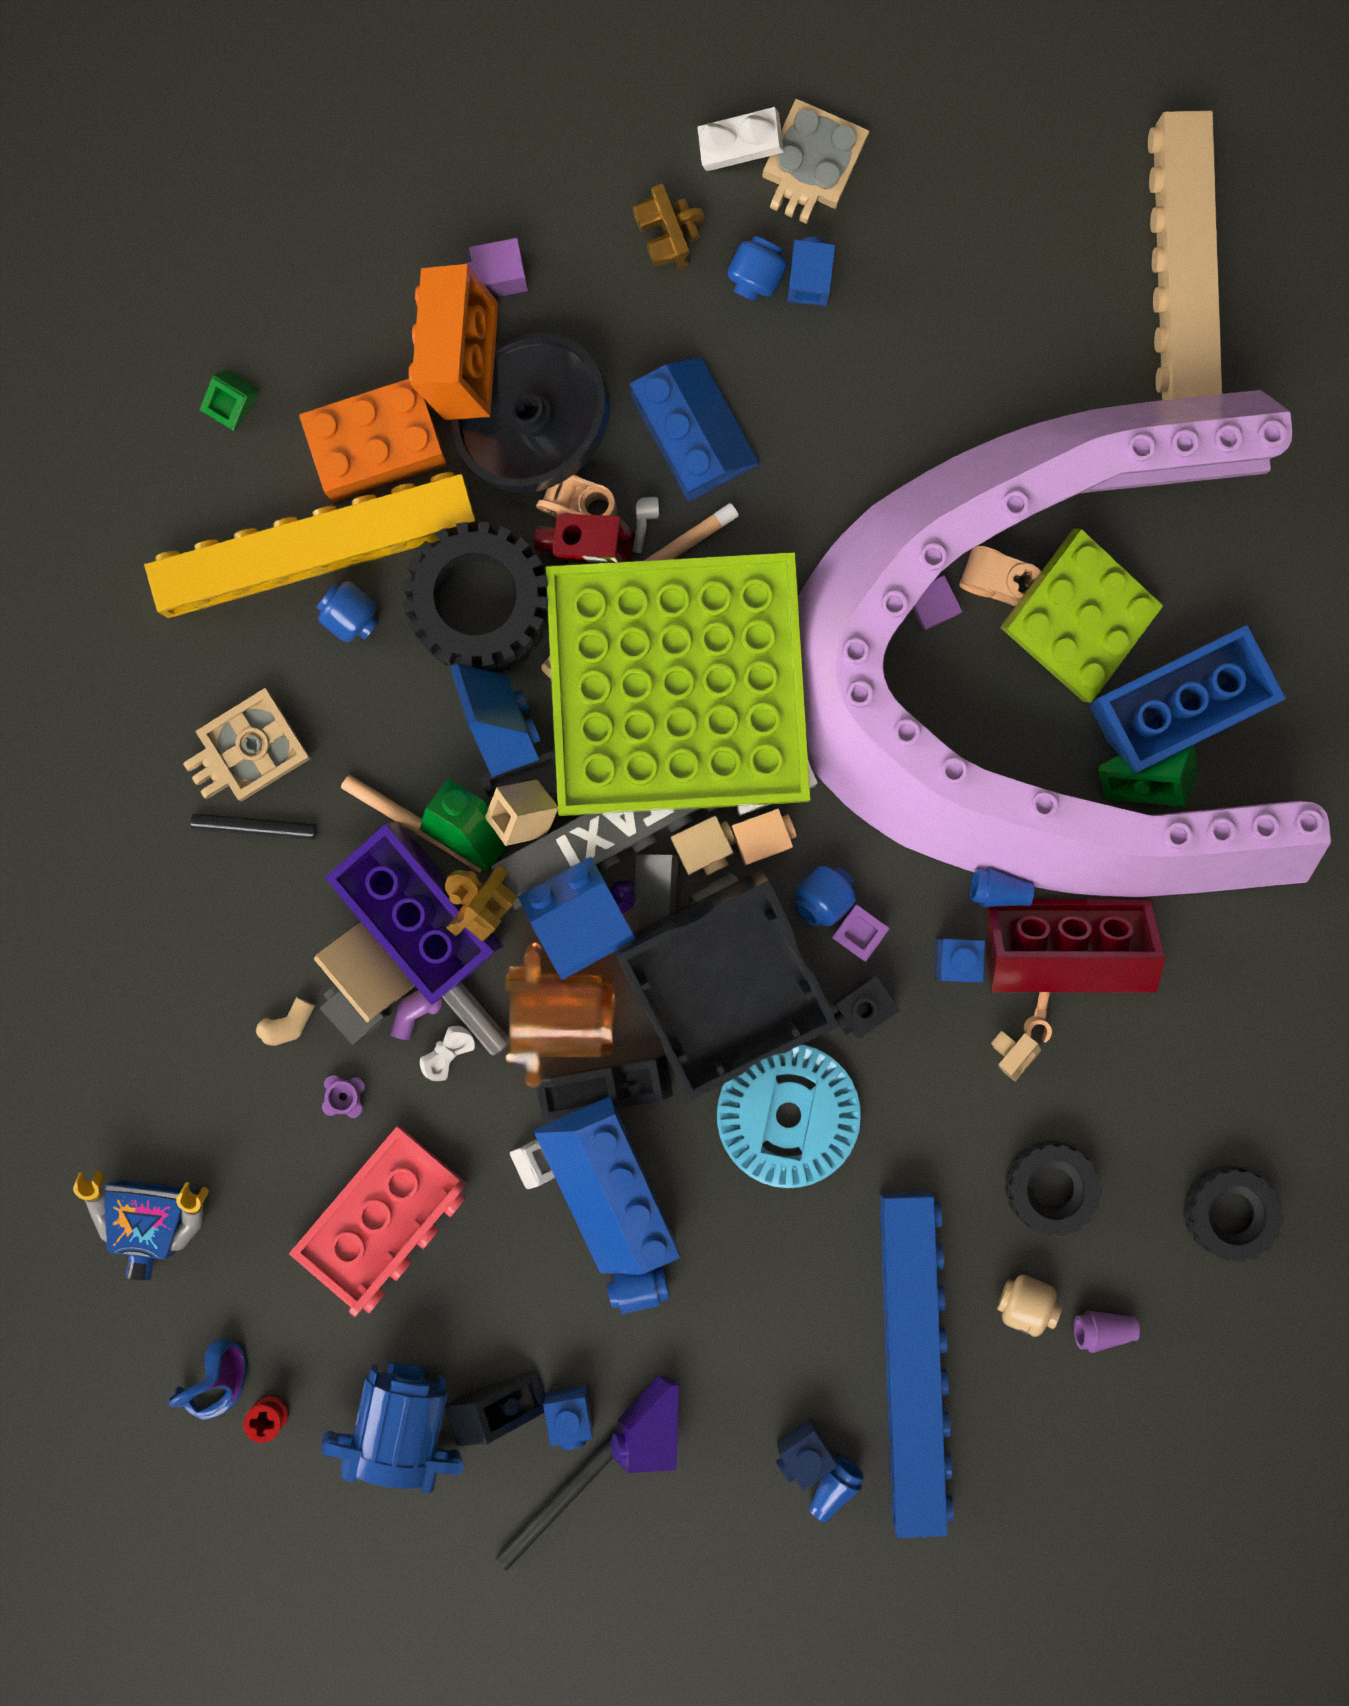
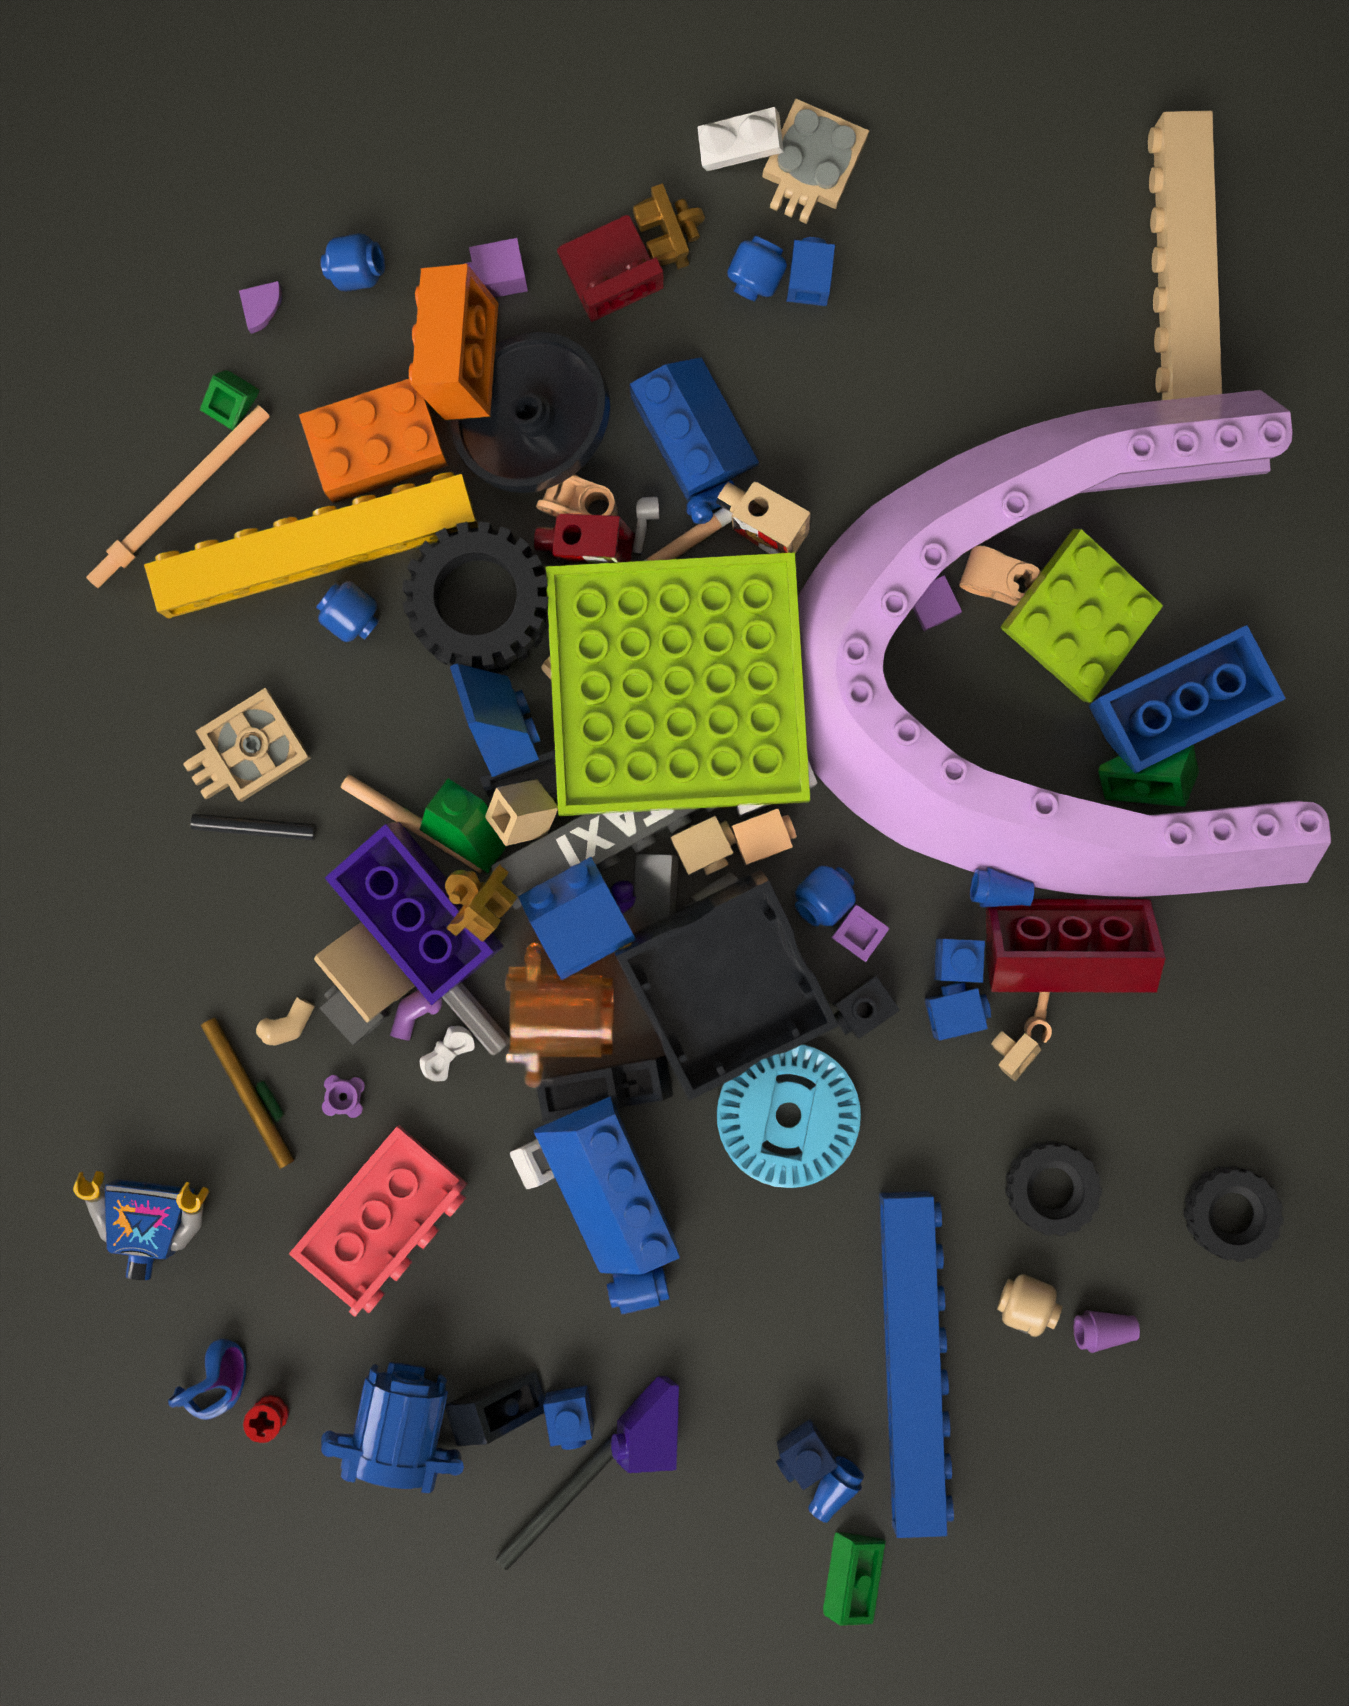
(123, 552): none -> light nougat bar
(247, 1093): none -> pearl gold bar
(260, 304): none -> medium lavender tile
(273, 1105): none -> dark green leg
(353, 262): none -> blue head
(610, 268): none -> dark red bracket
(702, 504): none -> blue arm
(781, 526): none -> tan torso
(853, 1579): none -> green slope
(957, 1011): none -> blue brick

